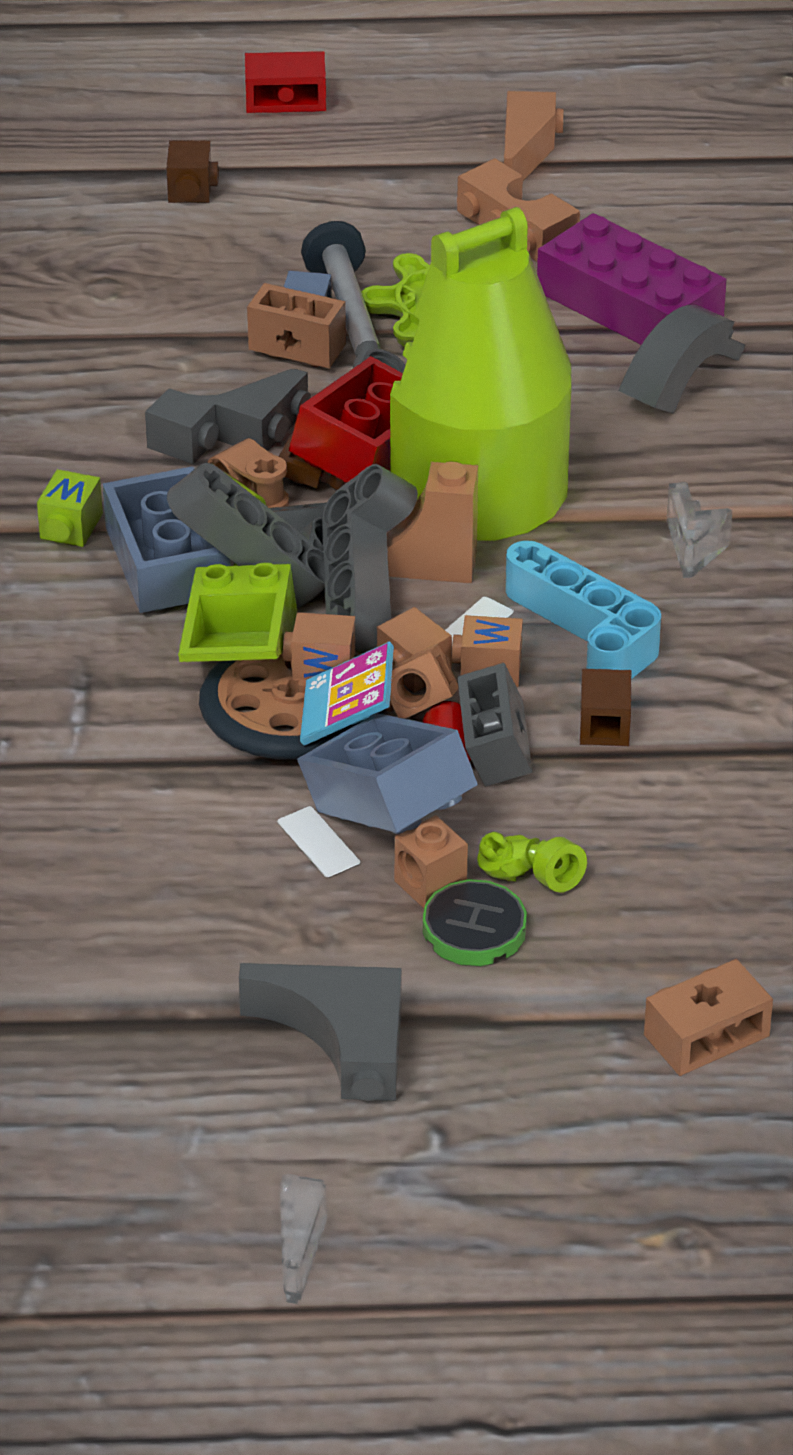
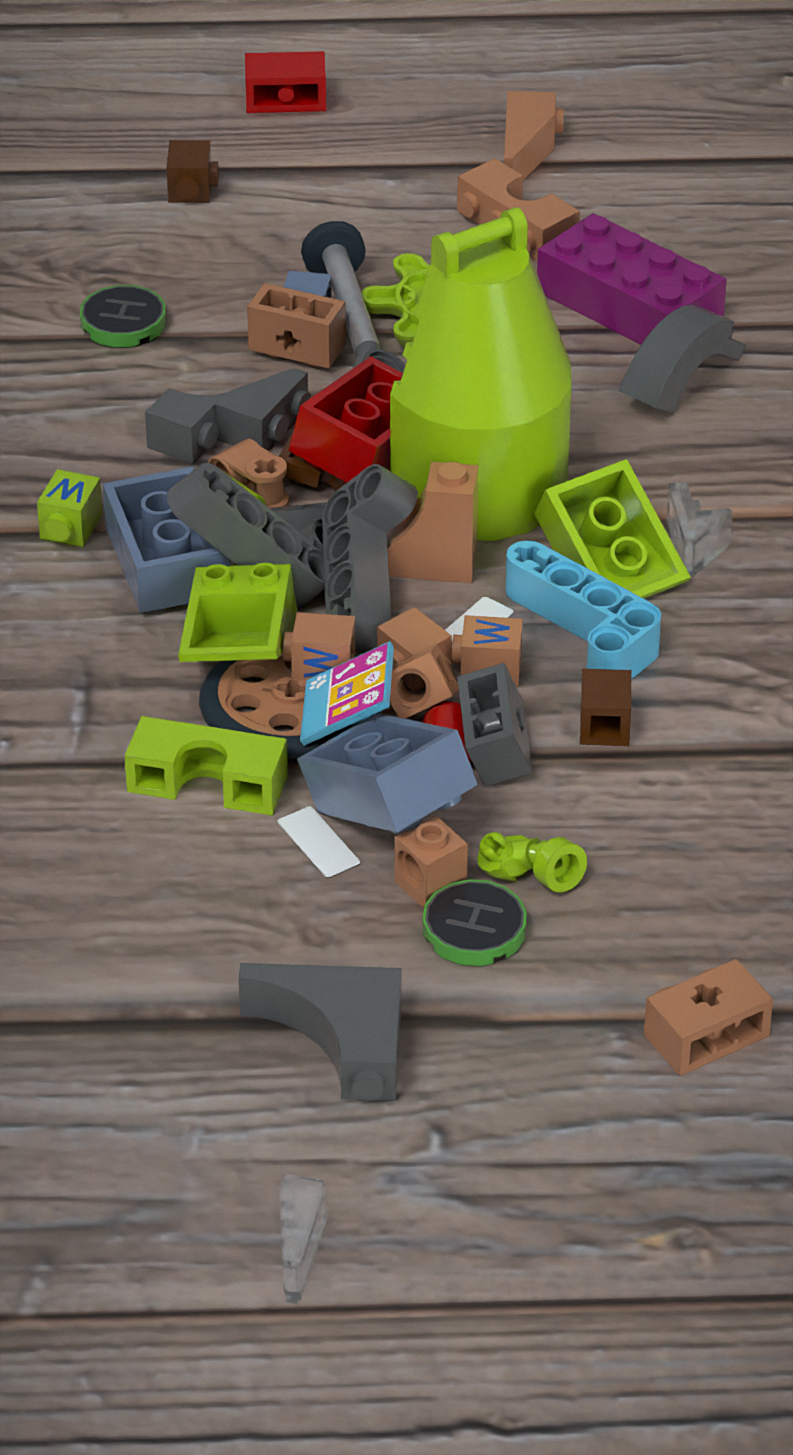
(123, 315): none -> tile
(173, 752): none -> lime arch
(612, 530): none -> lime slope

